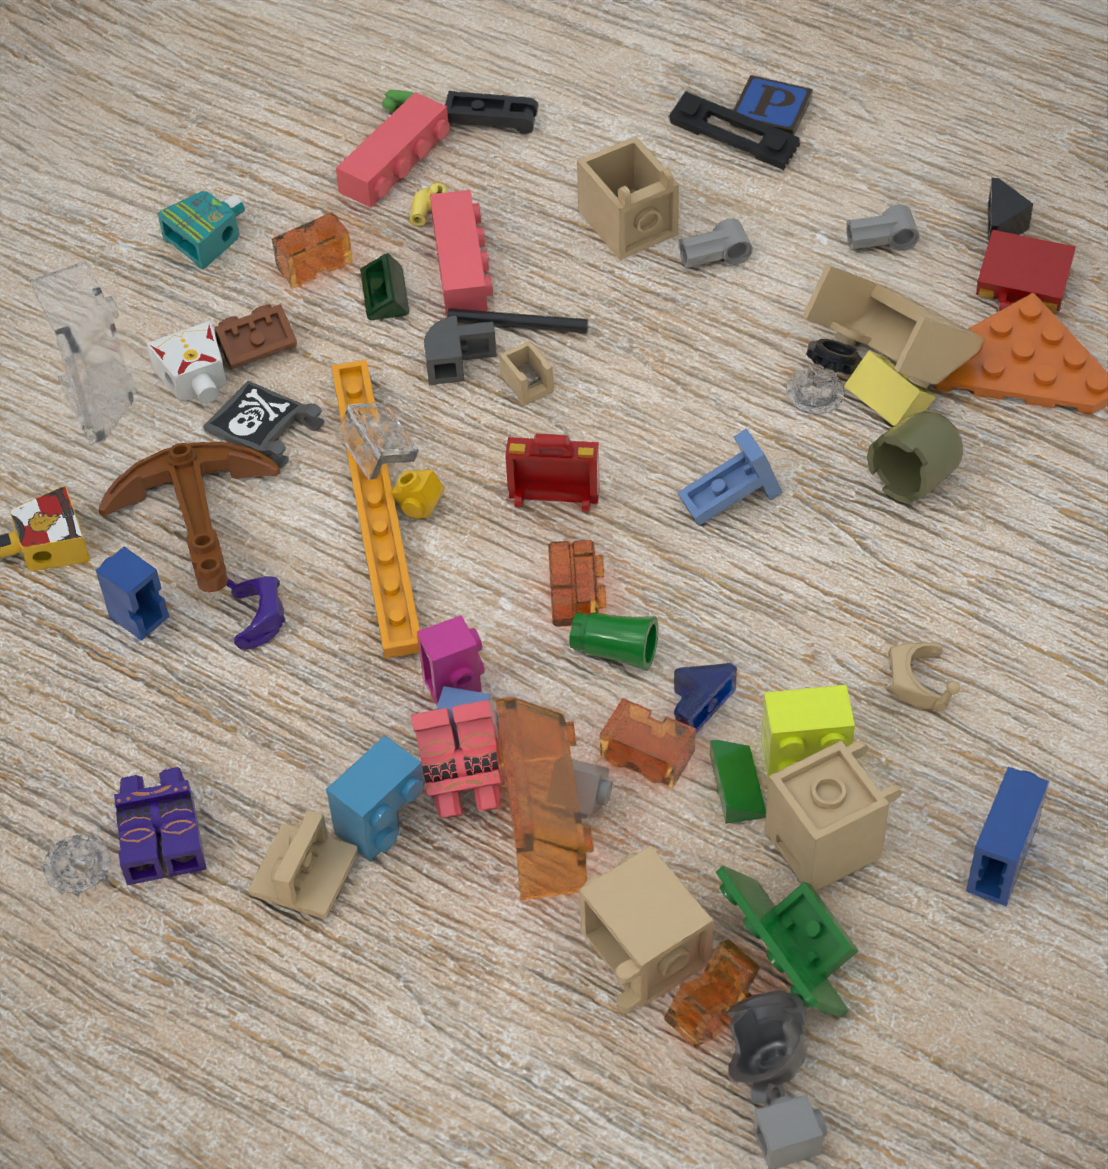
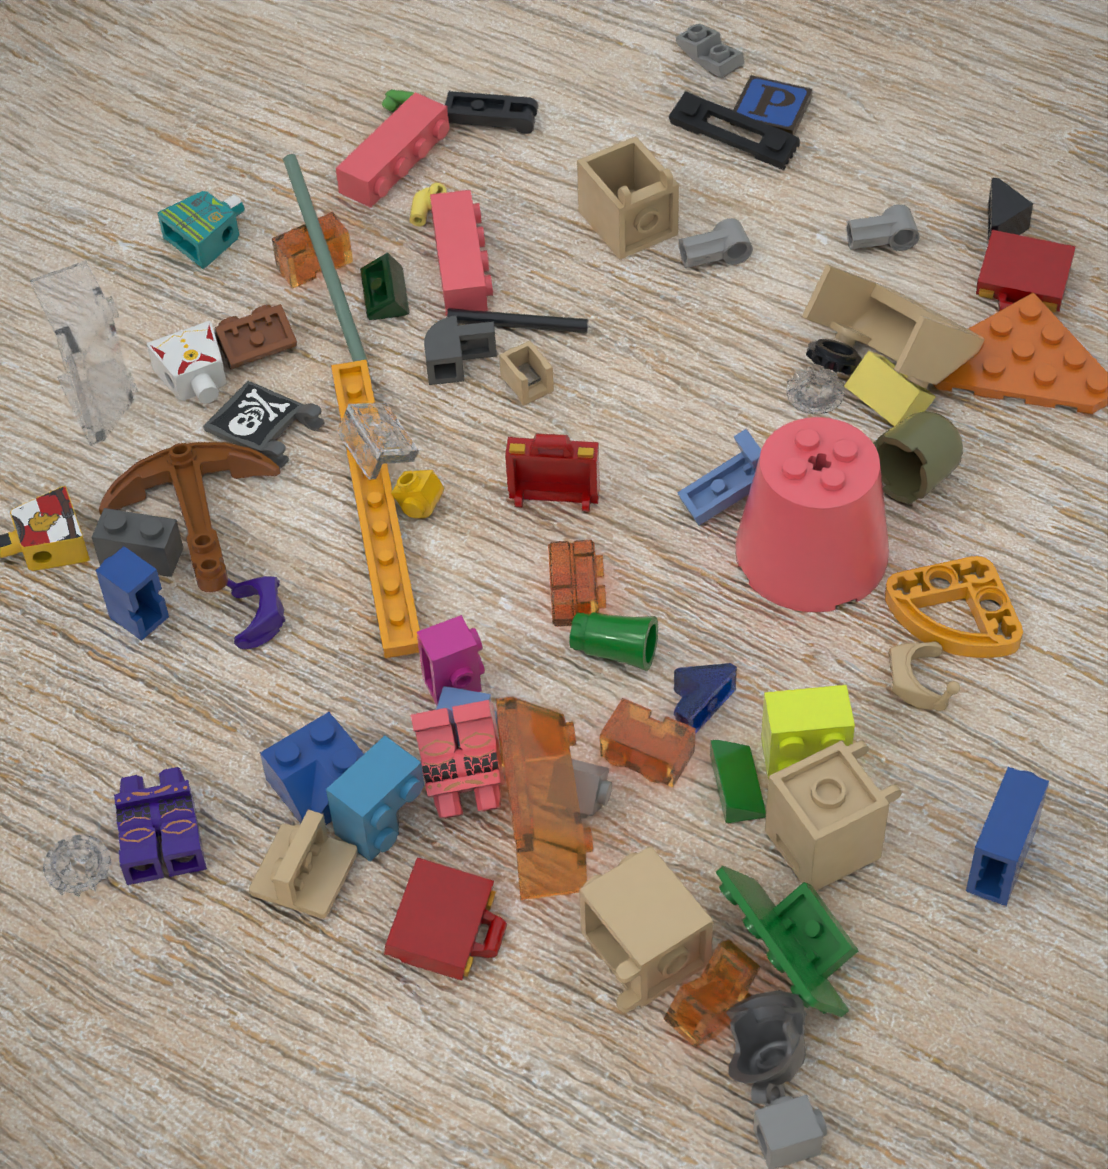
(148, 536): none -> dark grey brick
(308, 764): none -> blue slope
(324, 258): none -> sand green piece
(442, 920): none -> red piece
(707, 50): none -> light grey slope
(815, 517): none -> coral cone
(972, 589): none -> light orange beam

